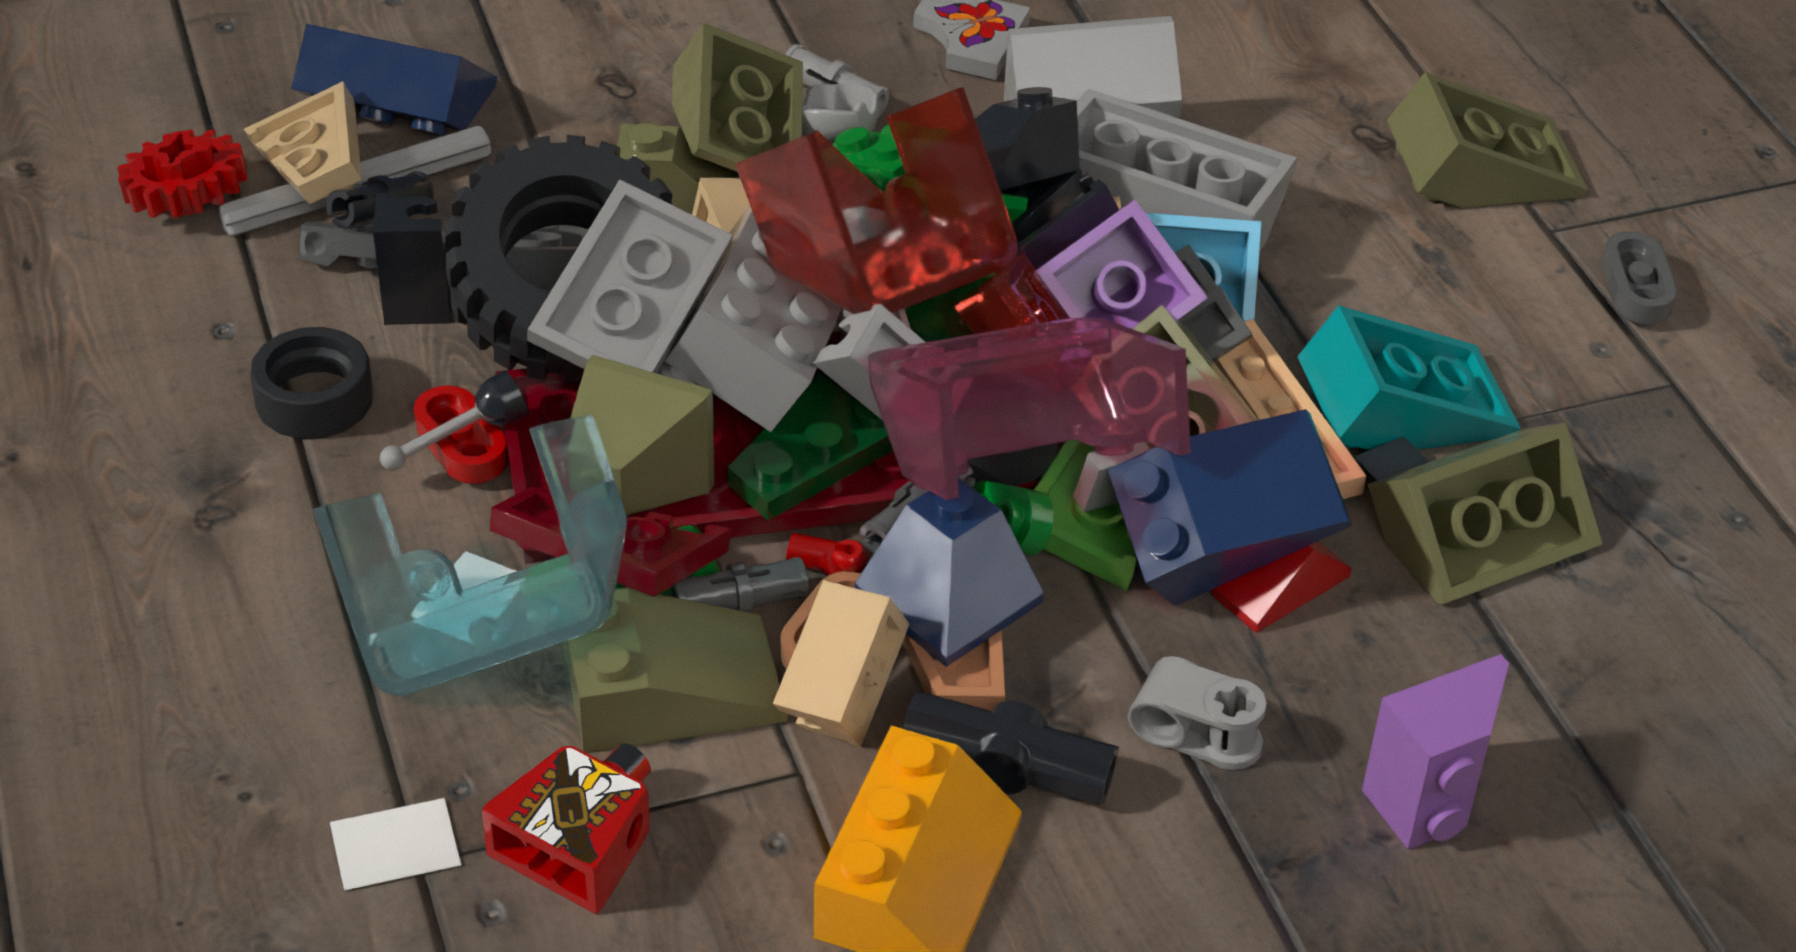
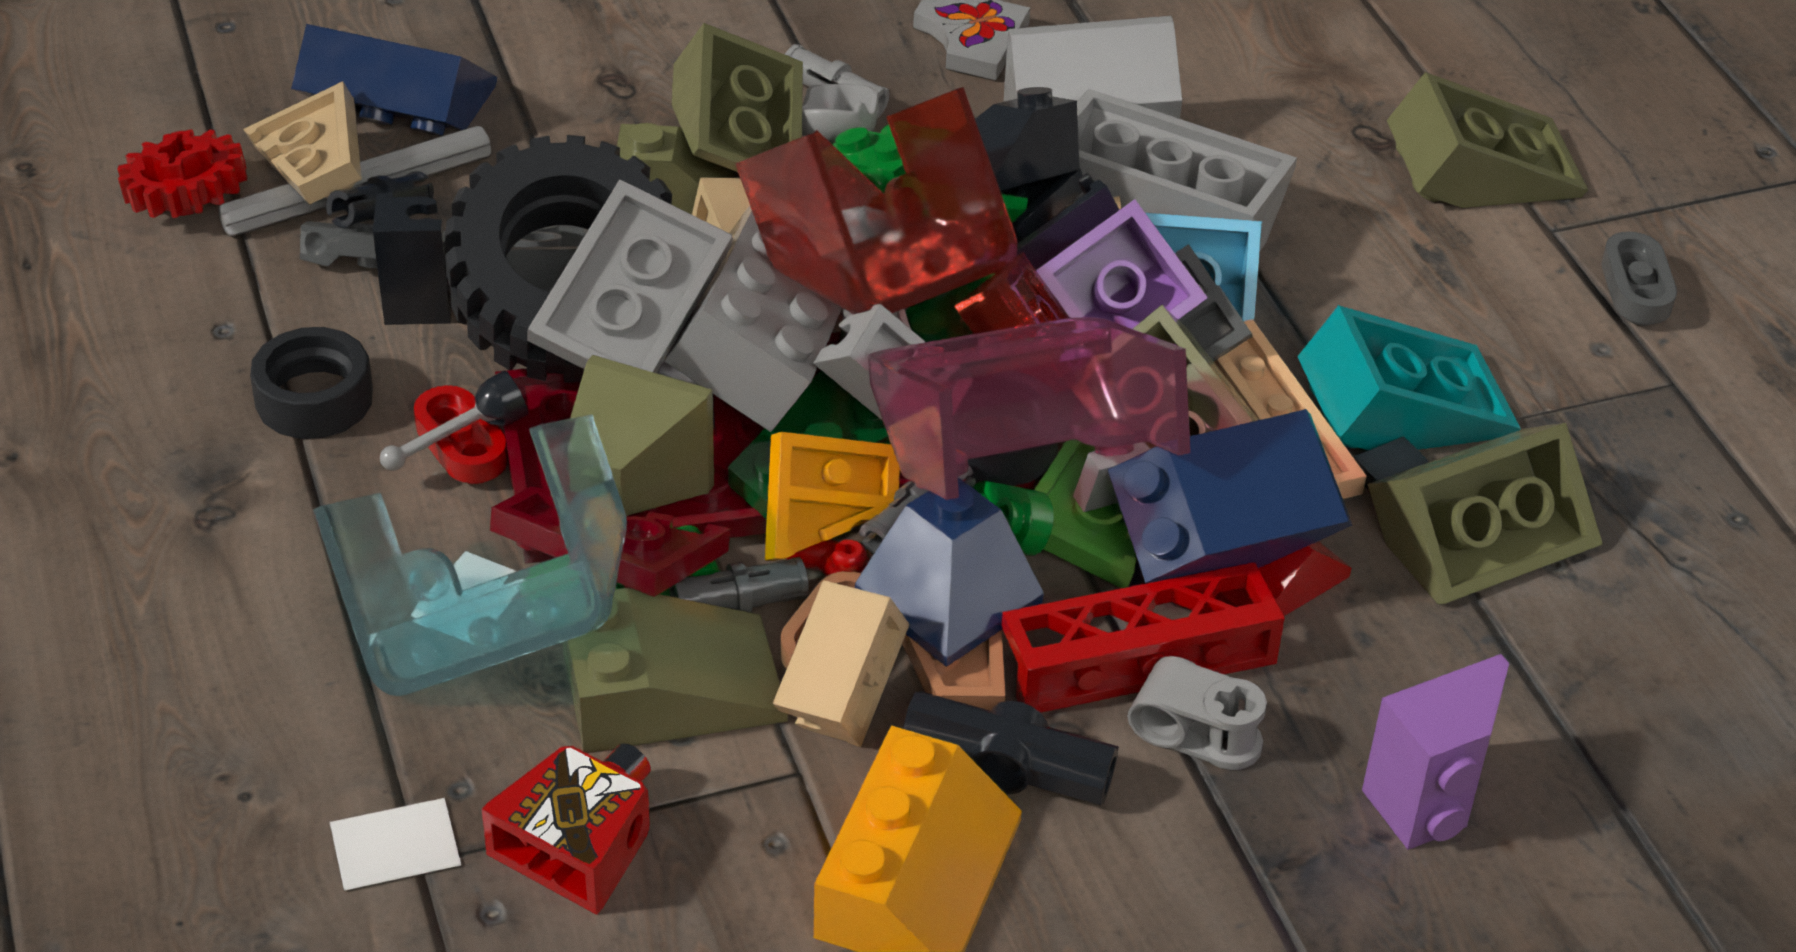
(824, 489): none -> light orange wing
(1105, 665): none -> red fence

